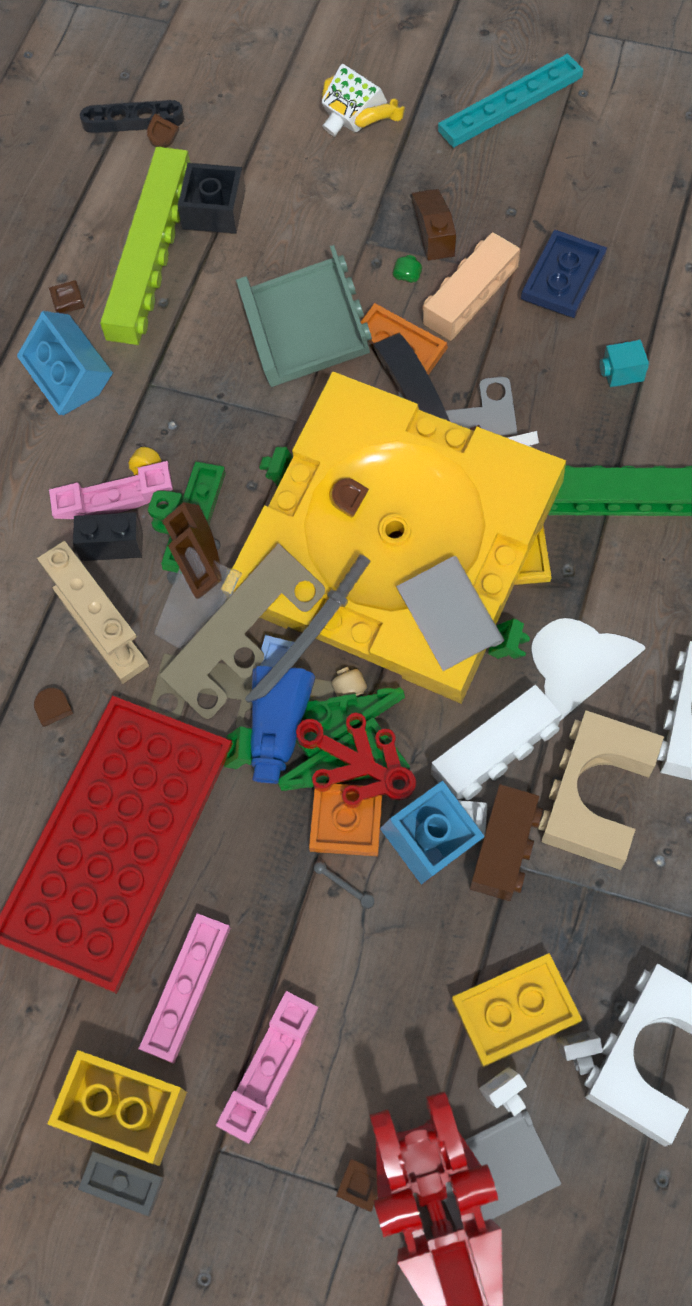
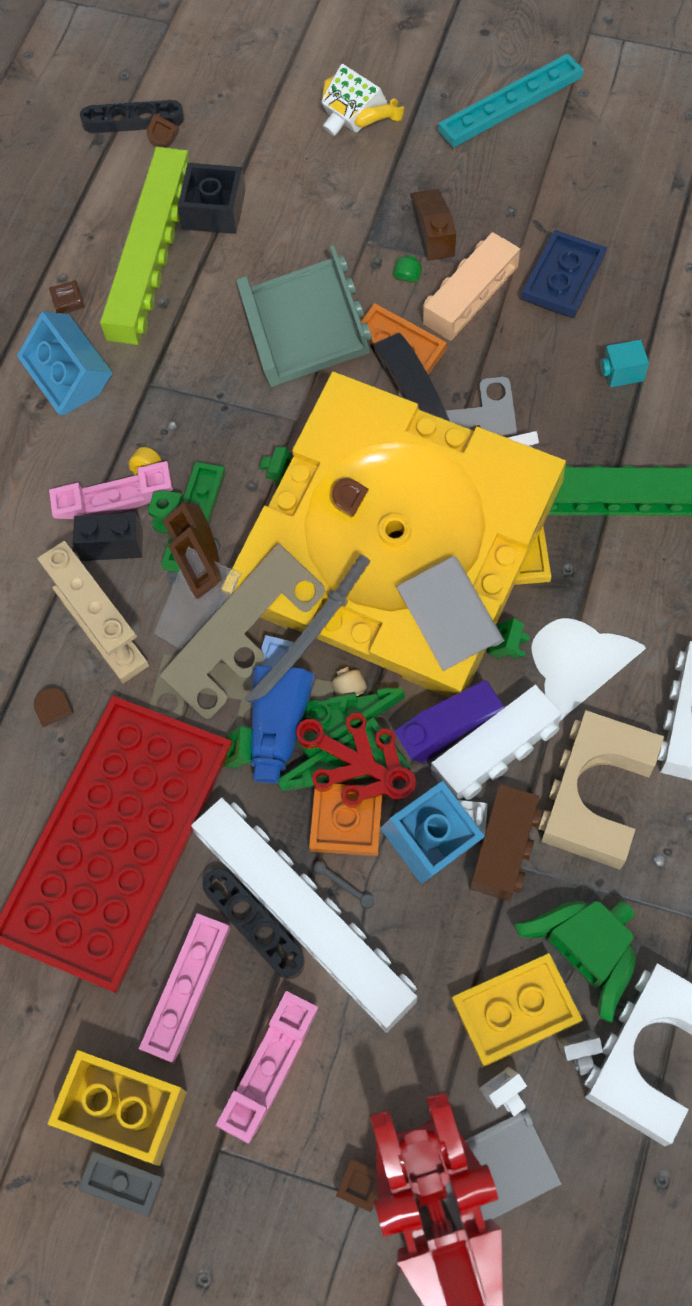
(255, 921): none -> black beam
(305, 915): none -> white brick
(448, 721): none -> dark purple slope
(592, 942): none -> green torso

